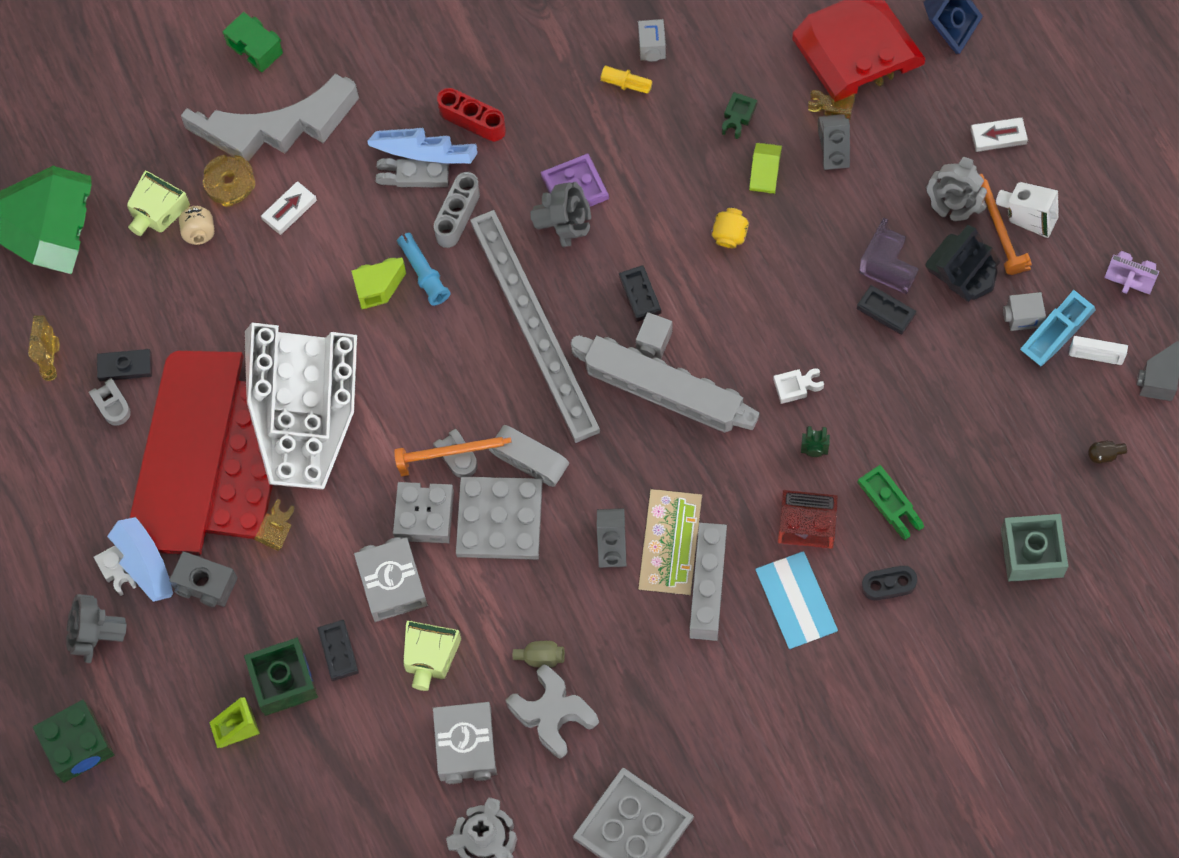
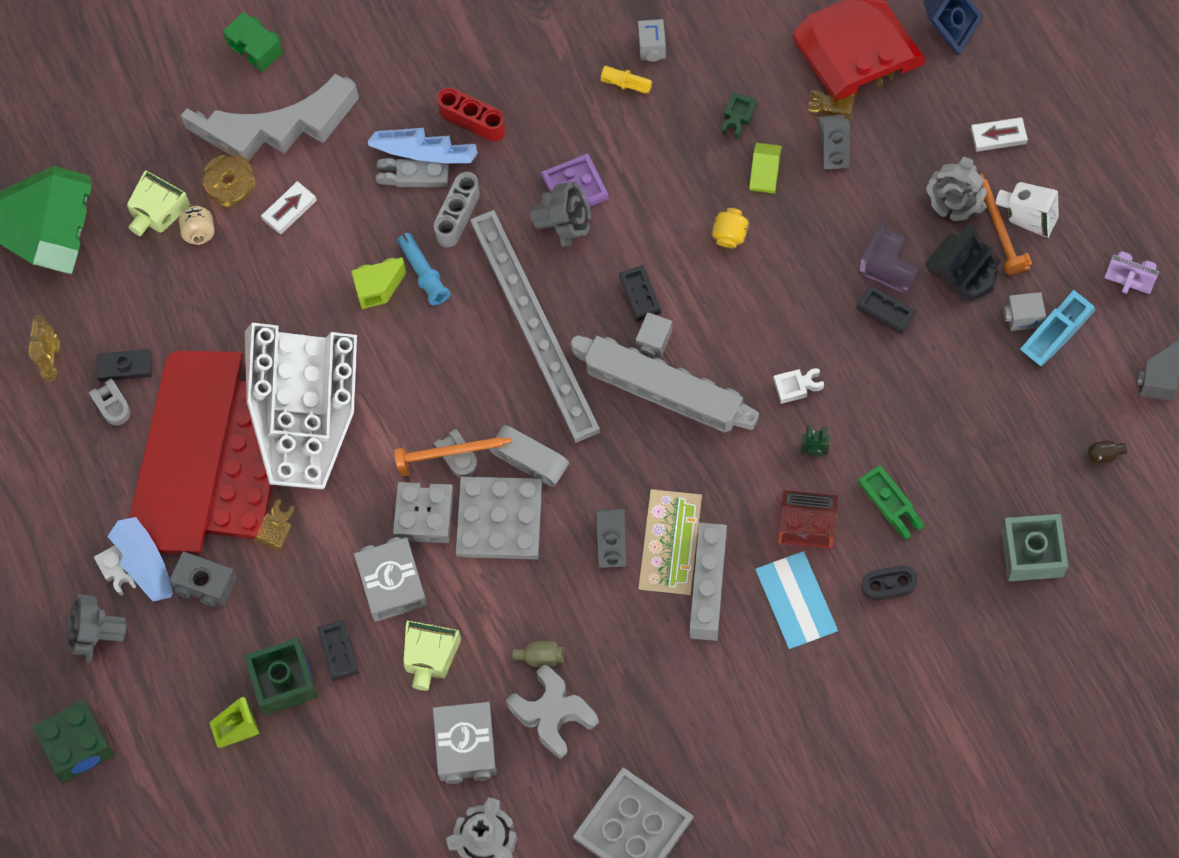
(1098, 350): white tile -> none

